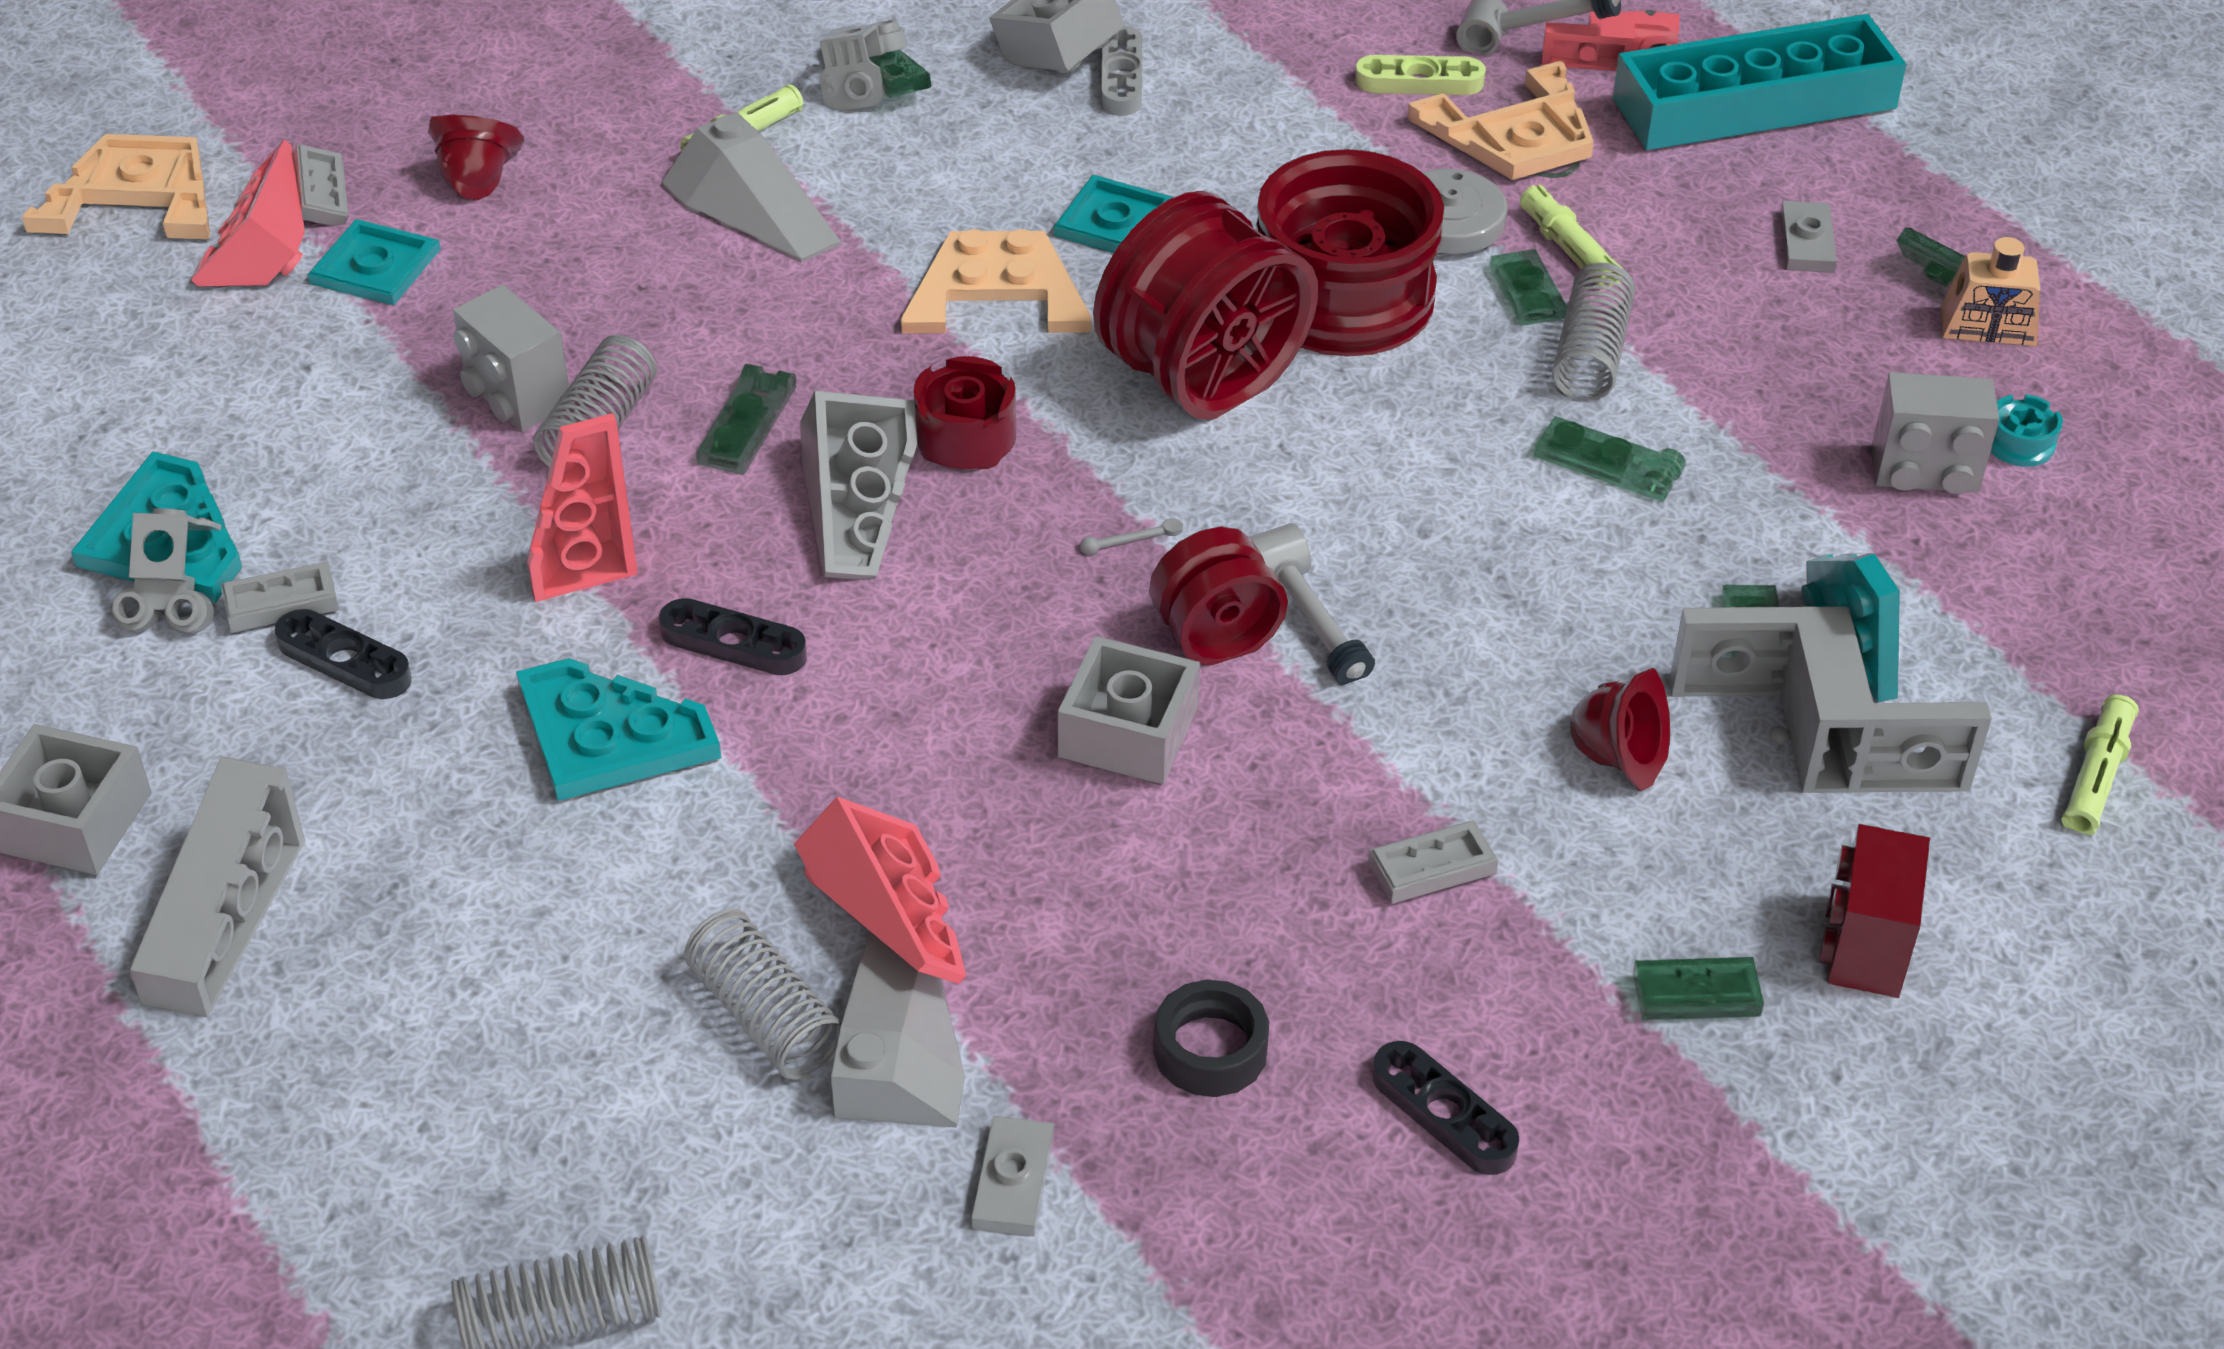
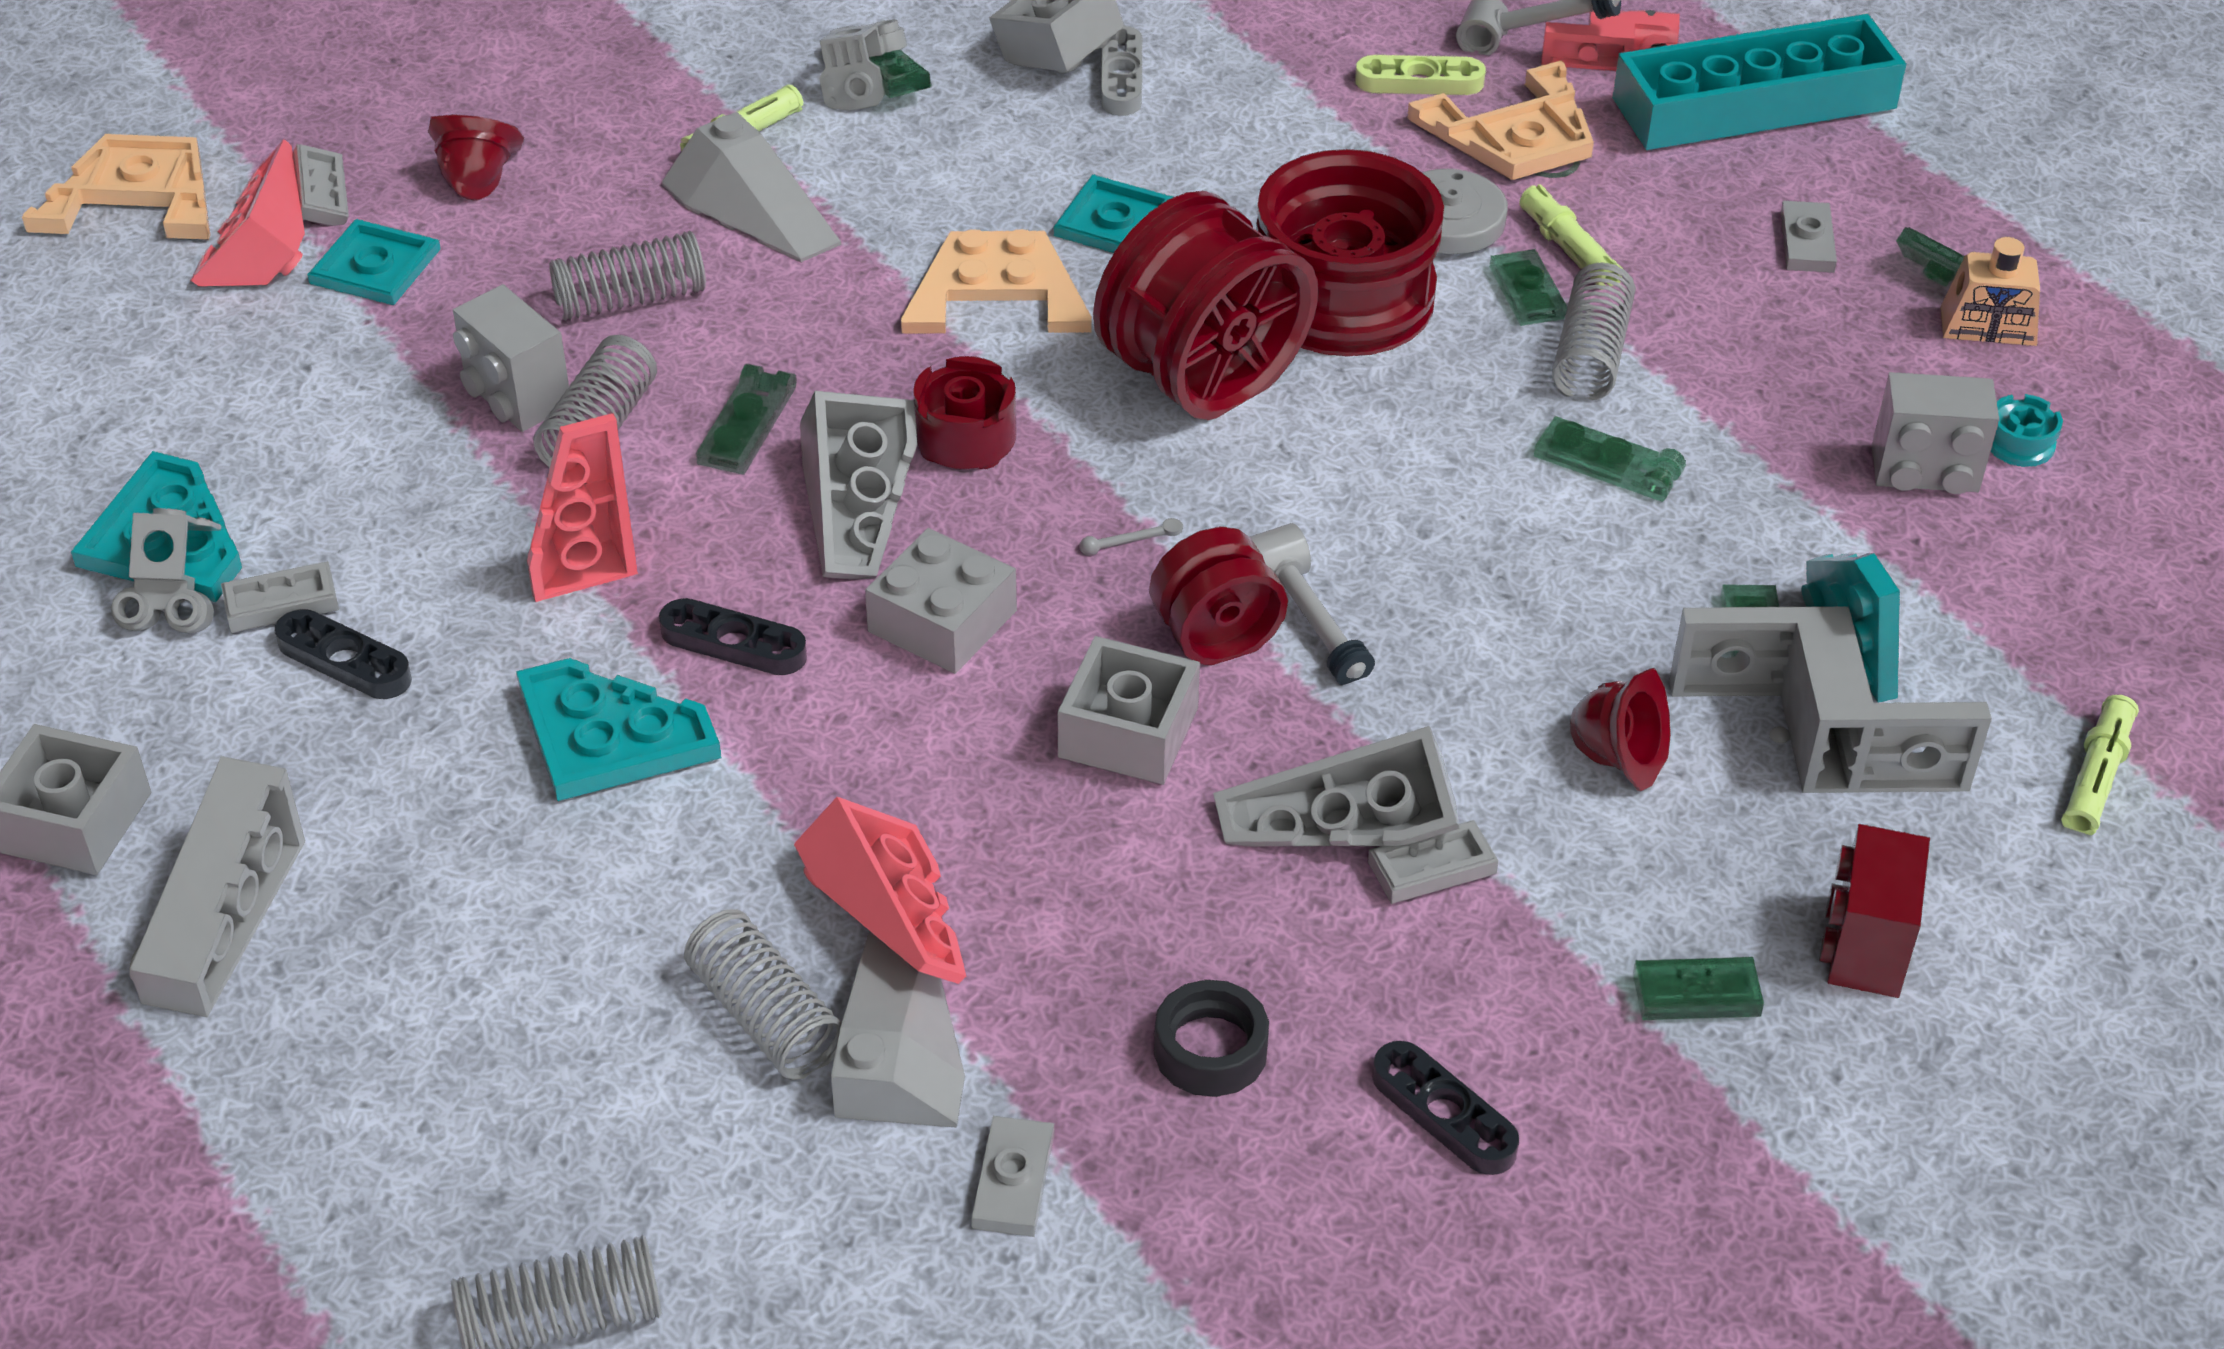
(566, 294): none -> light grey piece
(941, 600): none -> light grey brick
(1361, 797): none -> light grey wedge

